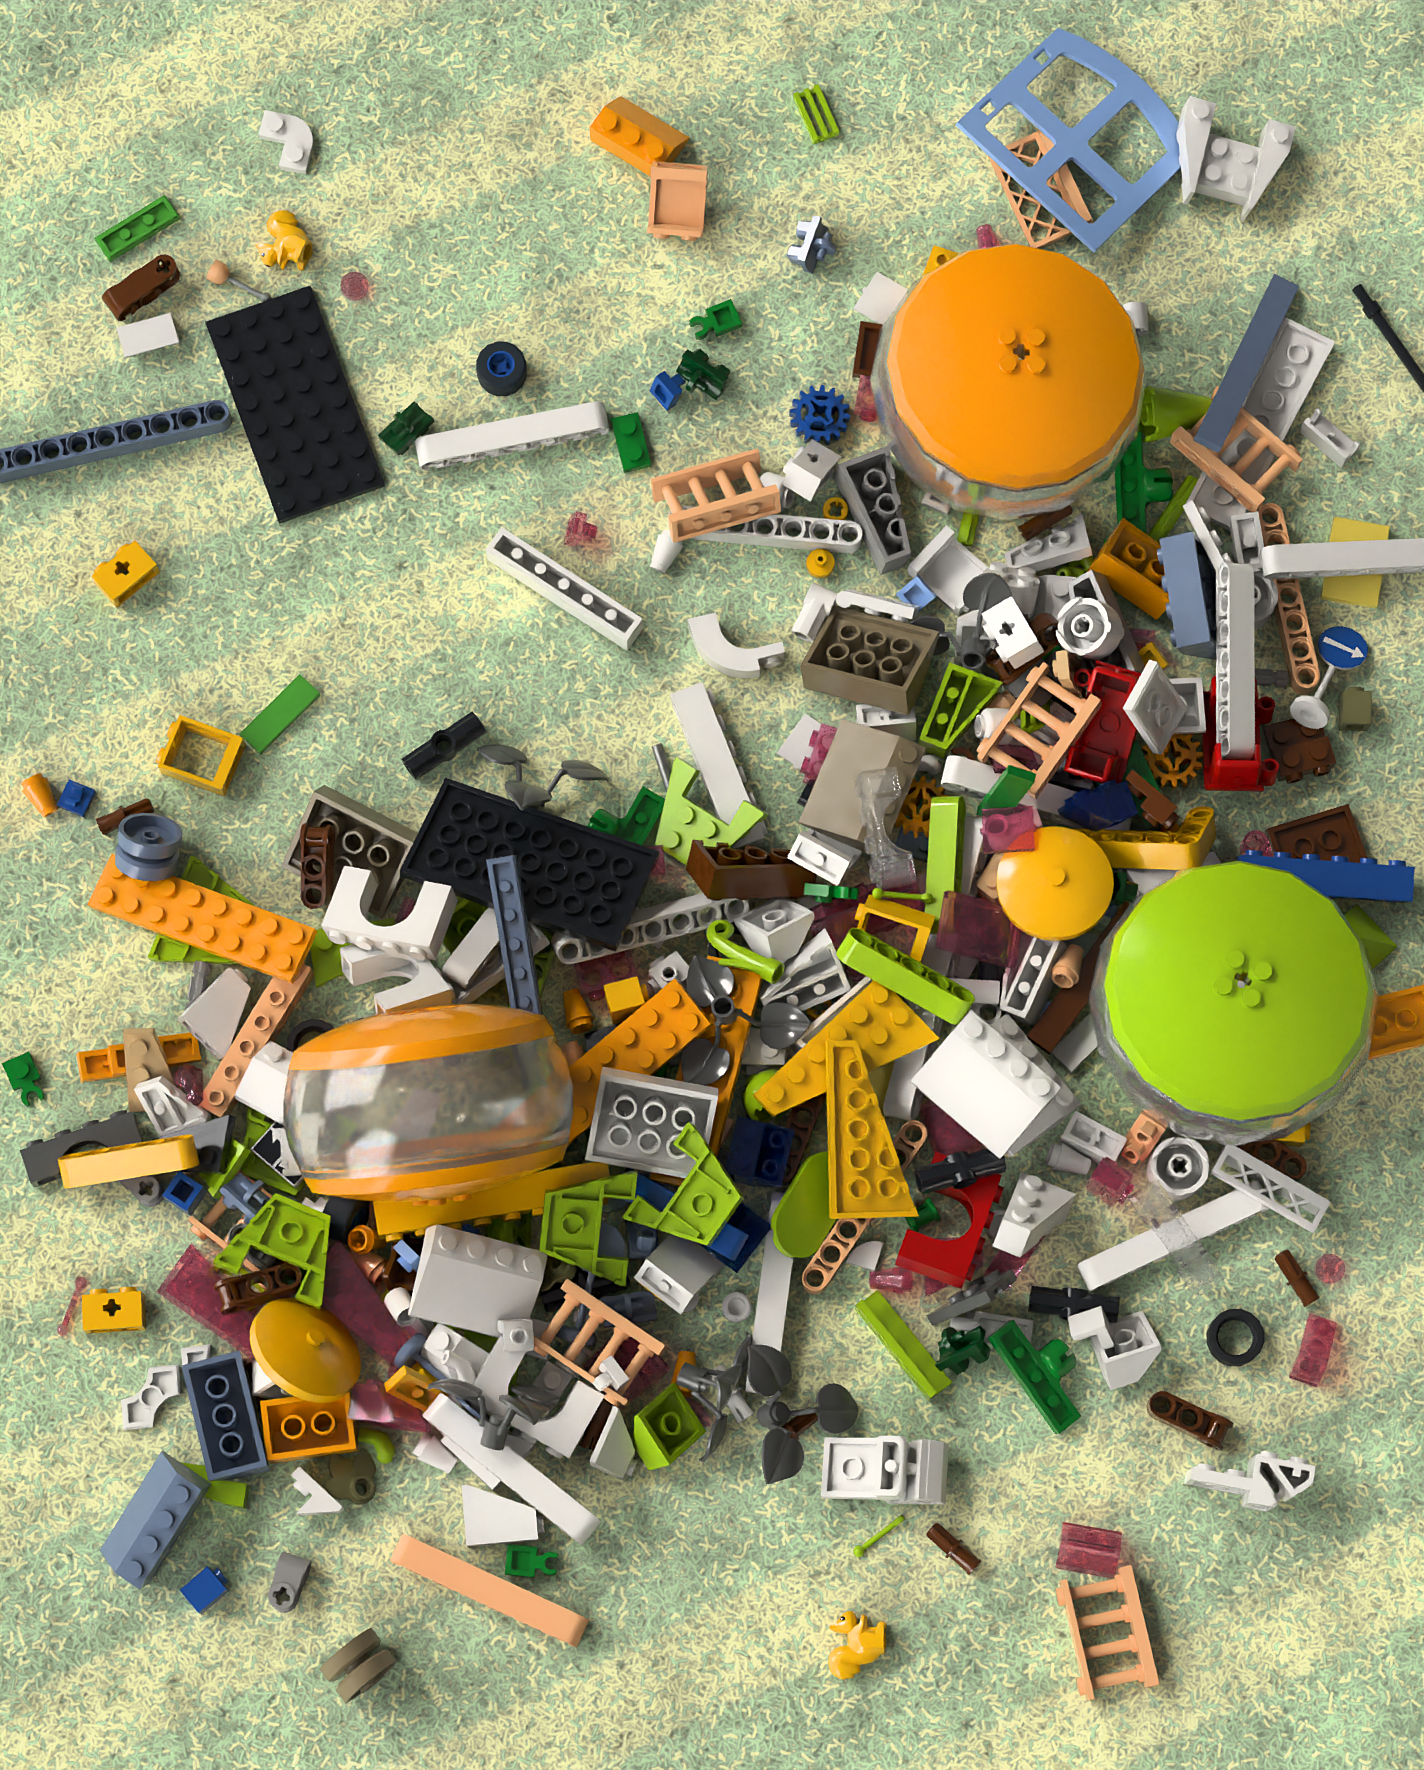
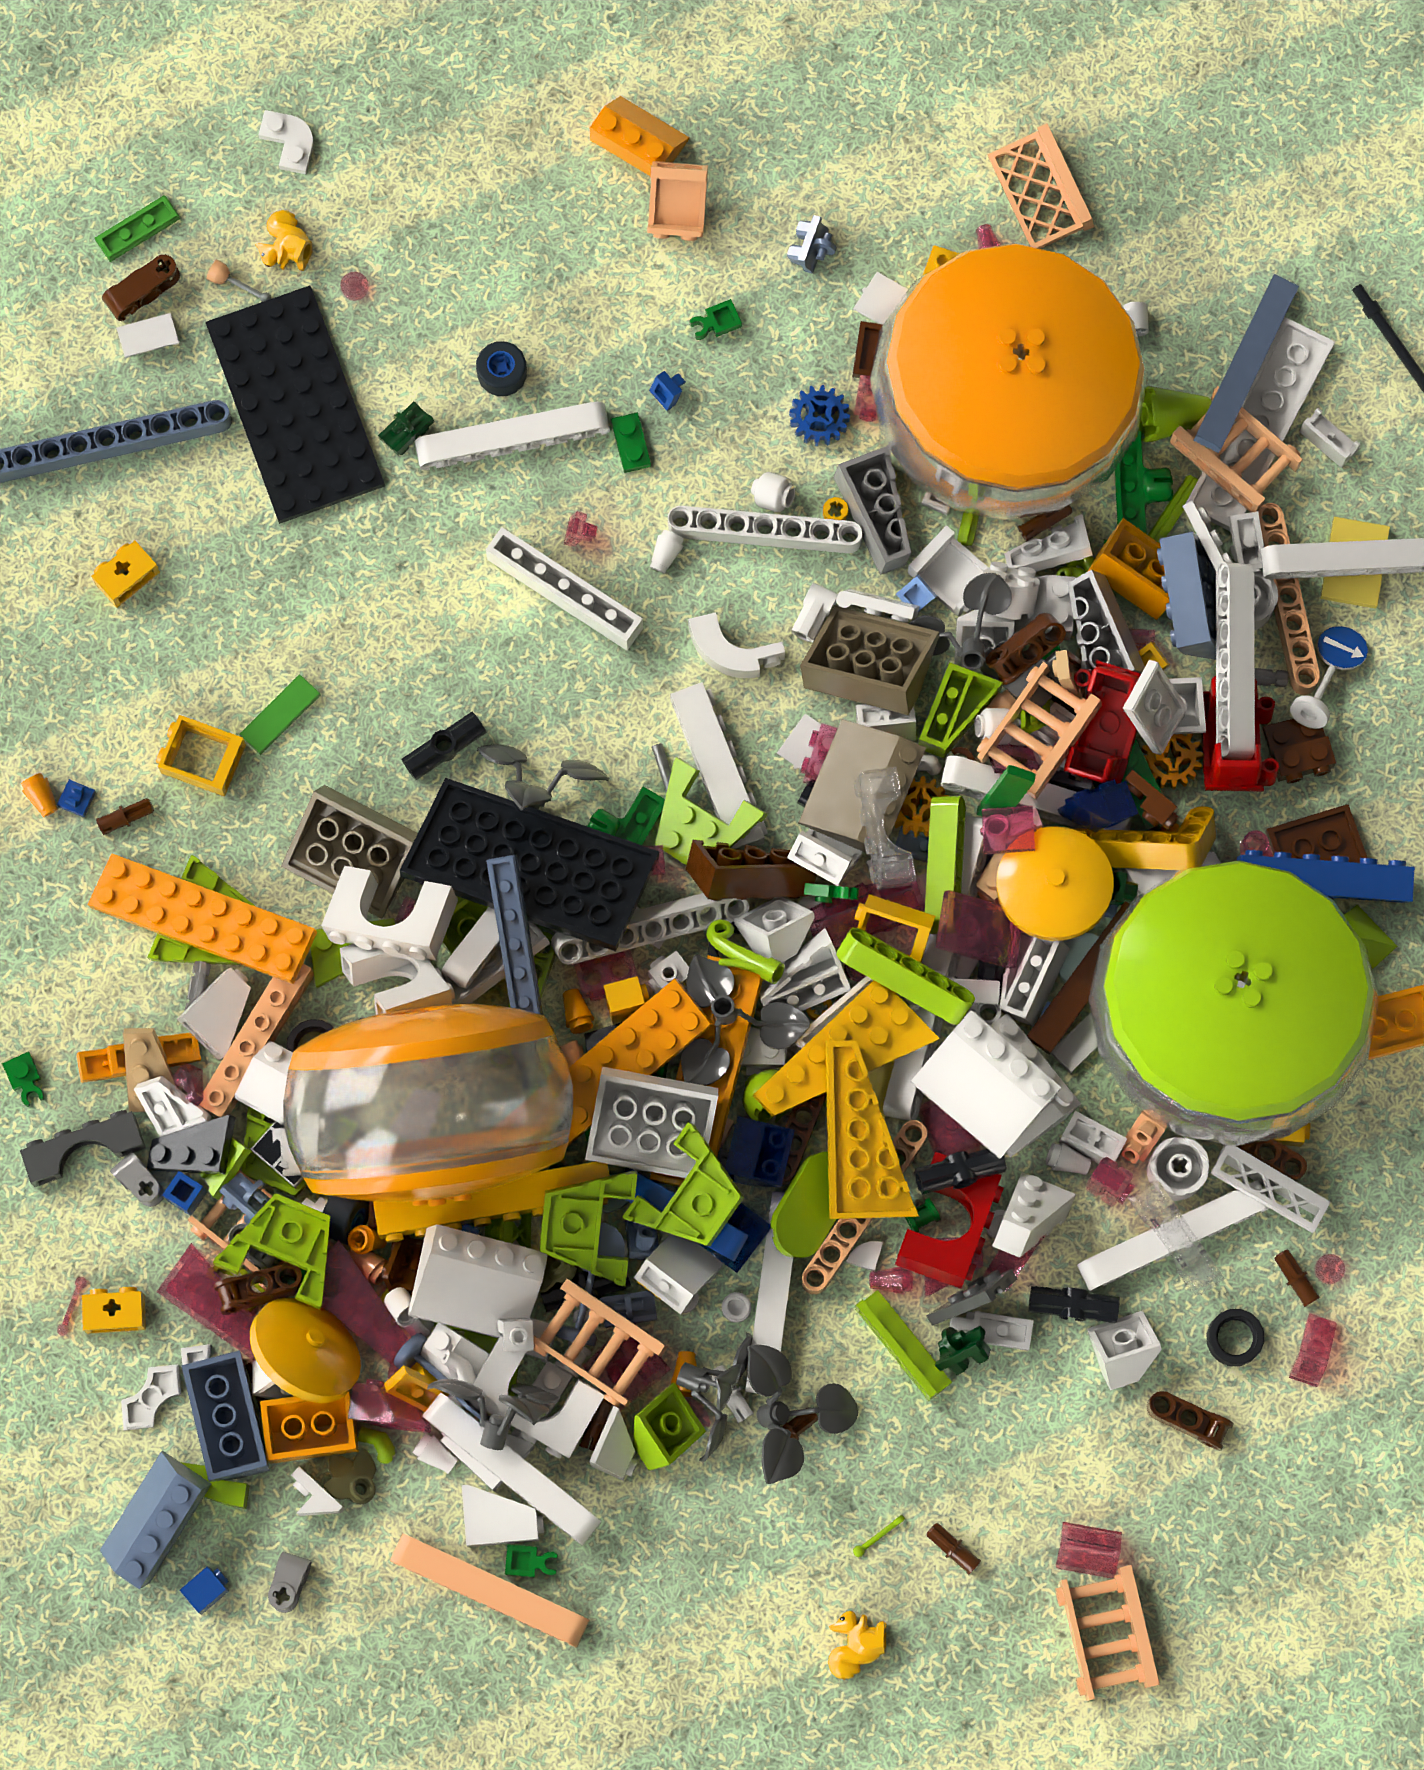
(128, 1161): yellow beam -> none
(148, 846): sand blue wheel -> none
(319, 845): reddish brown piece -> none
(360, 1668): dark tan wheel -> none
(409, 1259): light blue plate -> none
(611, 1374): white tile -> none
(702, 375): dark green hips -> none
(721, 513): light nougat fence -> none
(807, 93): lime tile -> none
(810, 469): white brick -> none
(820, 563): yellow tile -> none
(878, 893): lime hinge -> none
(885, 1470): white piece -> none
(1019, 646): white brick -> none
(1039, 1373): green plate -> none
(1067, 968): light nougat cone -> none
(1072, 143): light blue window -> none
(1089, 628): white brick -> none
(1092, 1323): white panel -> none
(1225, 166): white wedge -> none
(1262, 1476): white piece -> none
(1355, 709): olive brick -> none

